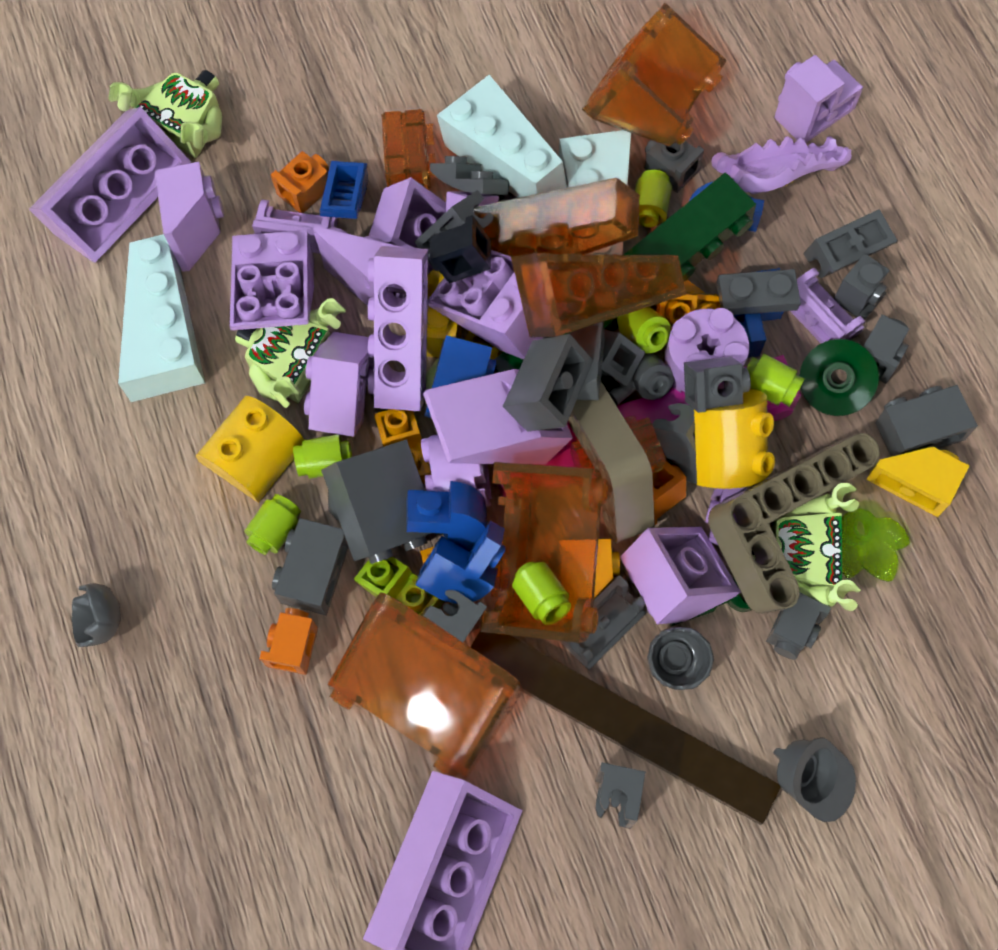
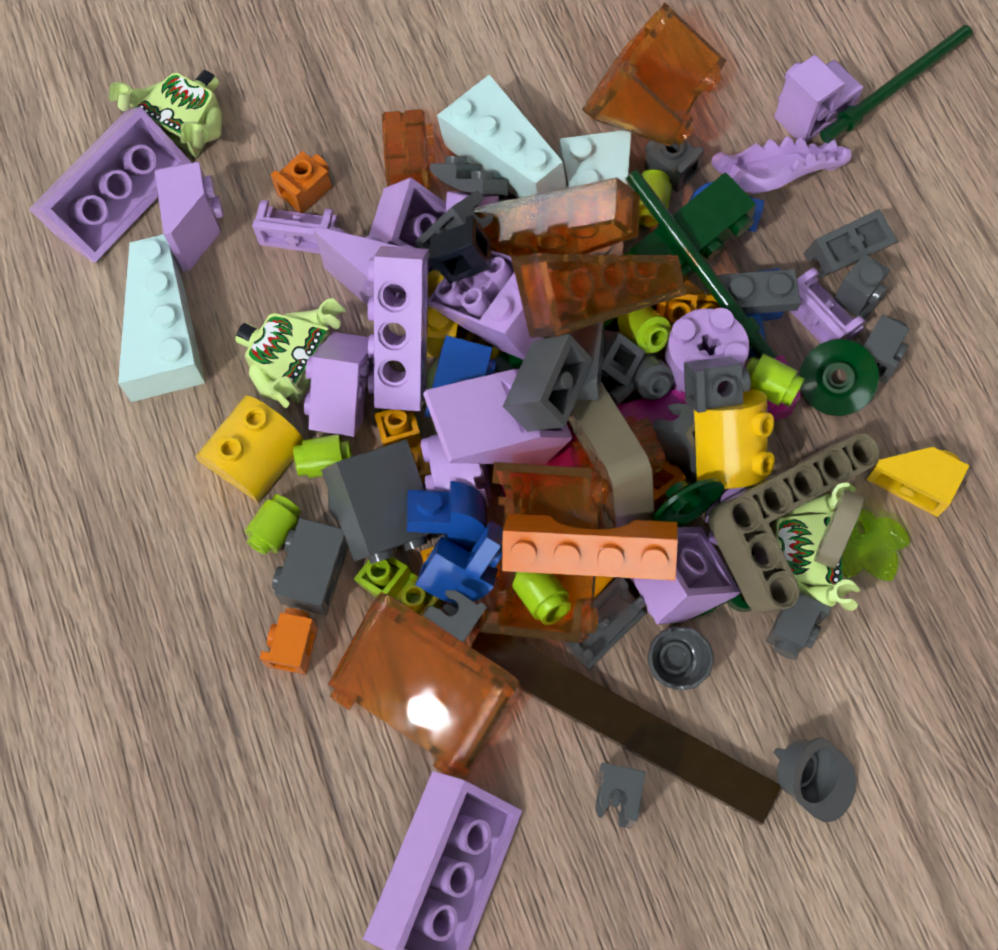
(95, 615): dark grey hair -> none
(271, 280): lavender slope -> none
(344, 190): blue slope -> none
(629, 551): none -> orange arch
(688, 500): none -> dark green dish
(698, 262): none -> dark green bar
(839, 529): none -> dark tan beam
(853, 115): none -> dark green bar
(931, 420): dark grey brick -> none

